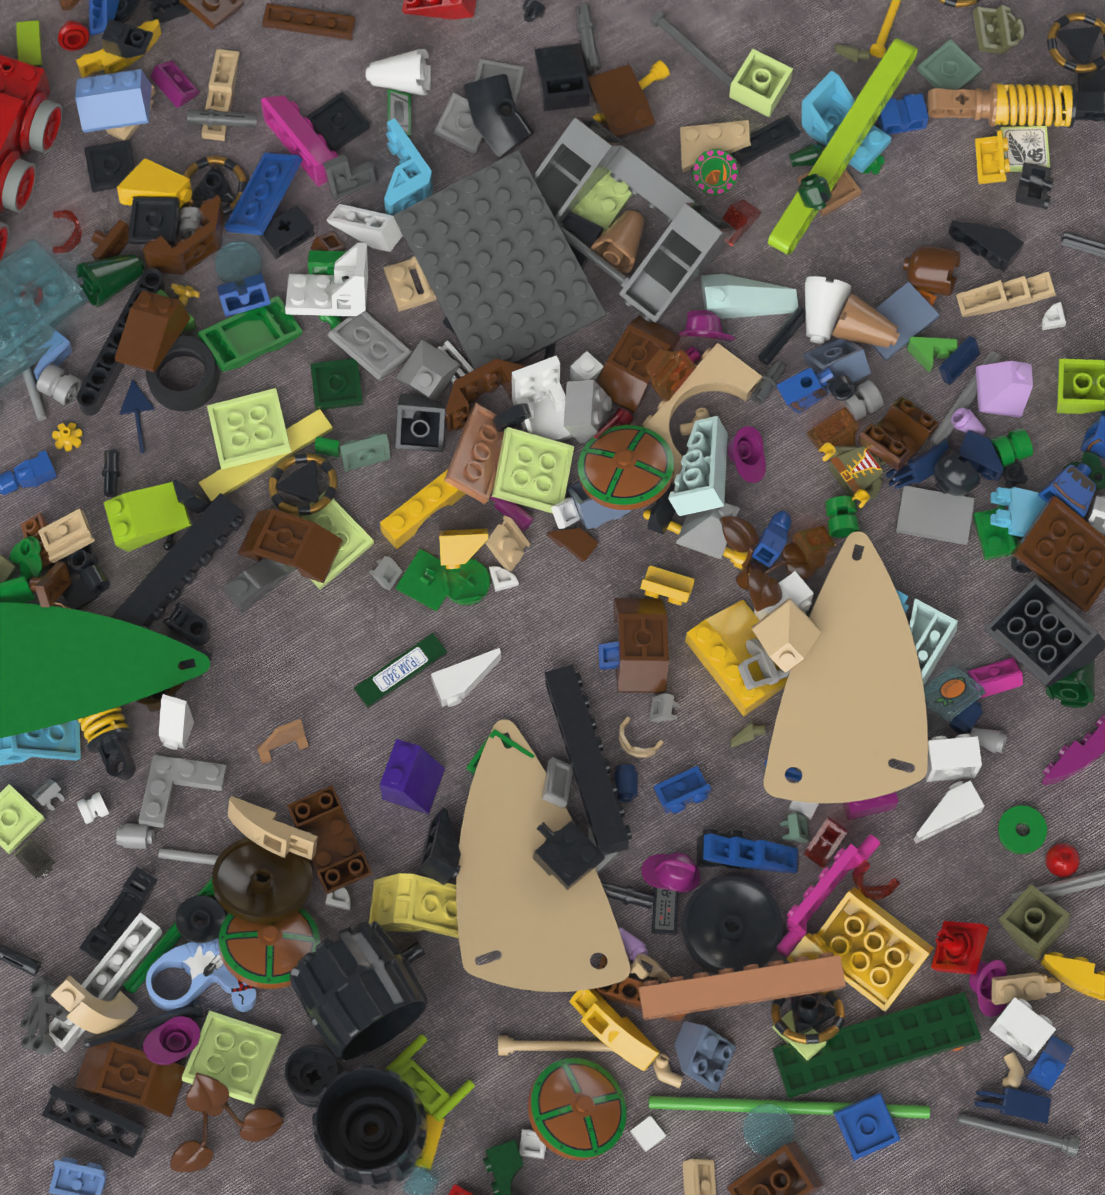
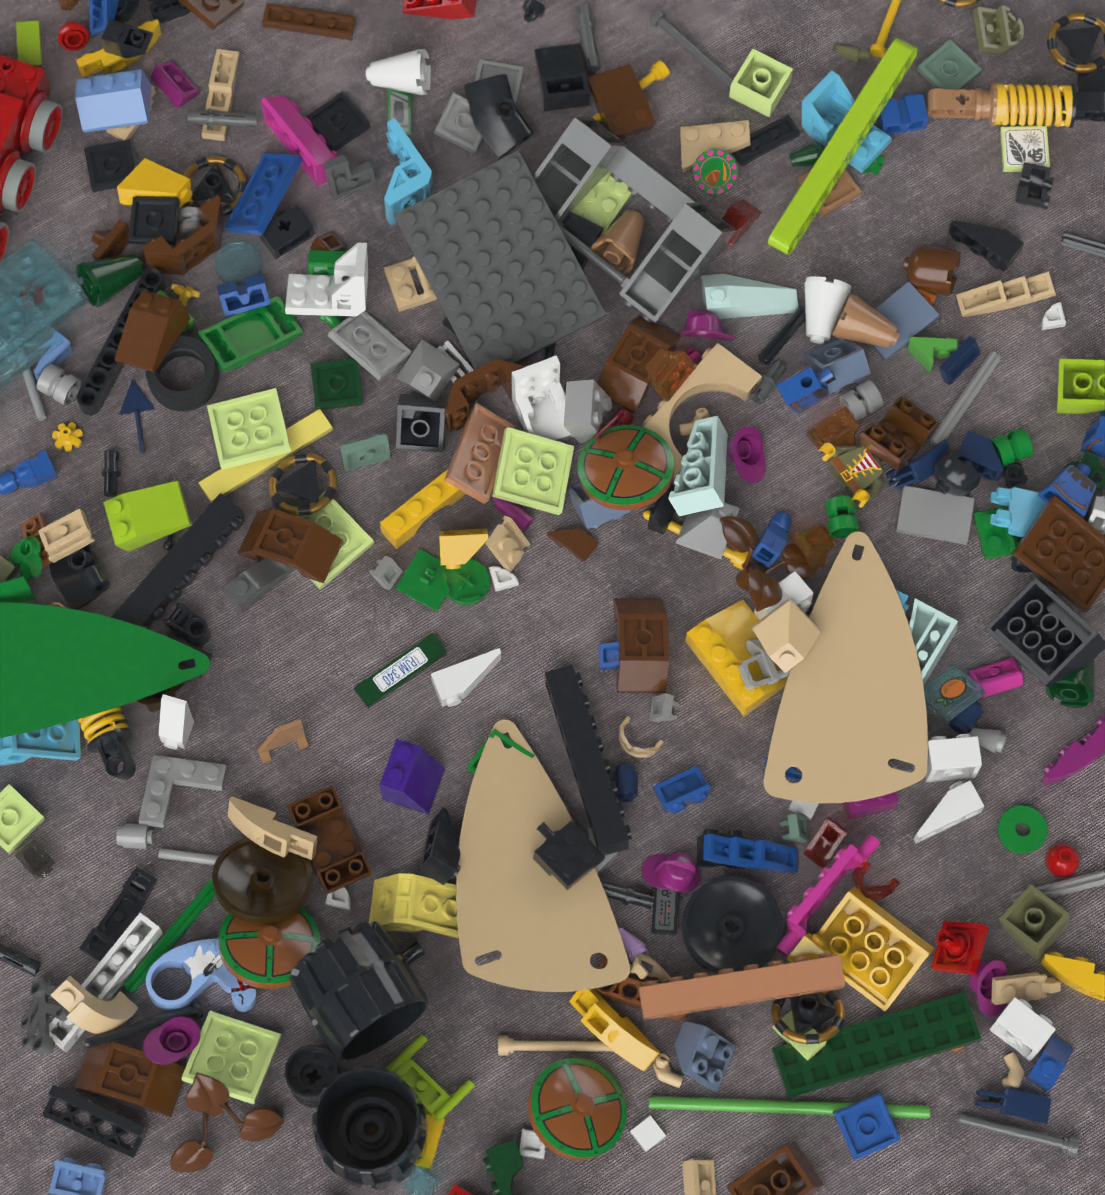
(46, 793): light grey tile -> none
(52, 584): reddish brown tile -> none
(77, 233): clear red helmet -> none
(92, 808): white wheel -> none
(189, 497): black slope -> none
(202, 909): black dish -> none
(327, 446): green tile -> none
(367, 226): white slope -> none
(512, 417): black beam -> none
(557, 782): light grey tile -> none
(565, 513): white tile -> none
(586, 368): white brick -> none
(668, 584): yellow bracket -> none
(747, 734): olive bar -> none
(767, 1128): clear light blue tile -> none
(814, 192): dark green head -> none
(841, 386): black tile -> none
(965, 420): lavender cone -> none
(991, 158): yellow bracket -> none
(1004, 387): lavender slope -> none

